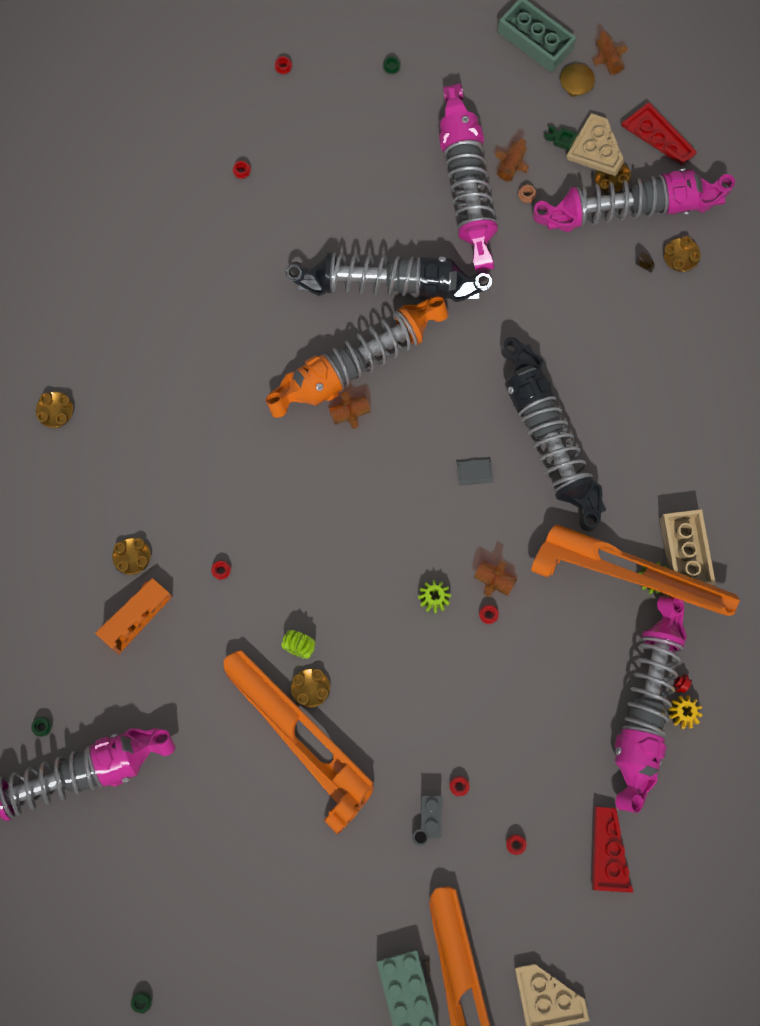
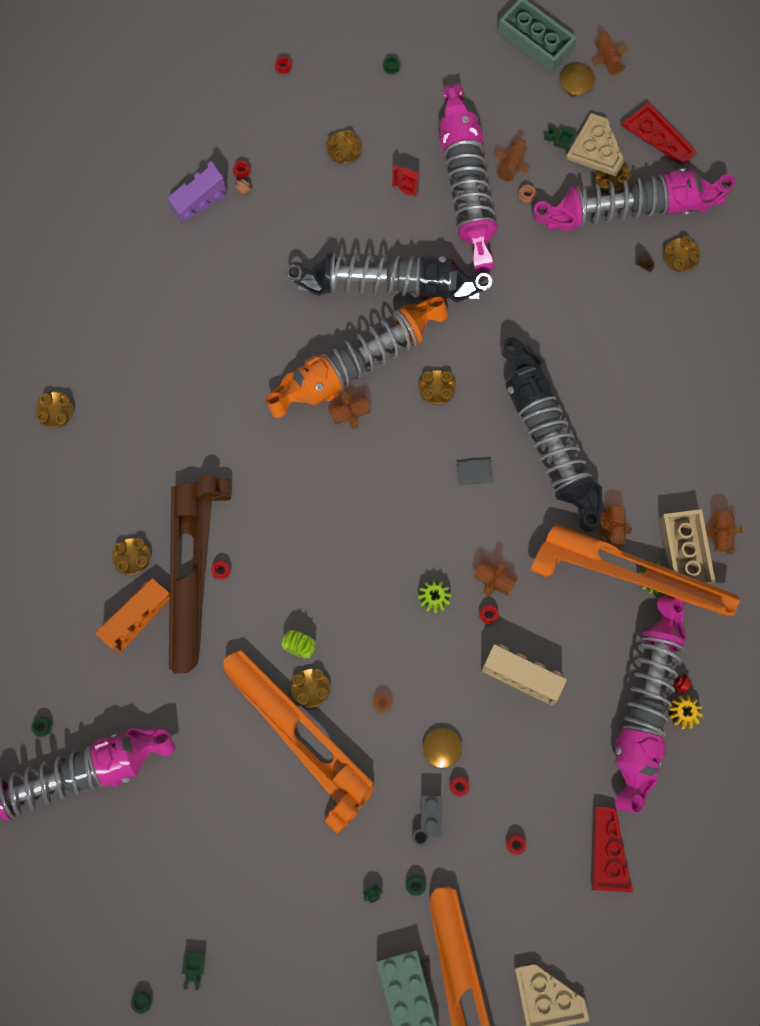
(190, 515): none -> reddish brown panel
(193, 966): none -> dark green plate
(198, 194): none -> medium lavender wedge
(242, 186): none -> nougat plate
(343, 147): none -> pearl gold dish
(372, 894): none -> dark green plate
(382, 696): none -> clear orange plate
(406, 180): none -> red plate
(420, 890): none -> dark green plate
(437, 387): none -> pearl gold dish
(442, 747): none -> pearl gold dish
(524, 675): none -> tan brick
(614, 526): none -> clear orange pin
(724, 531): none -> clear orange pin

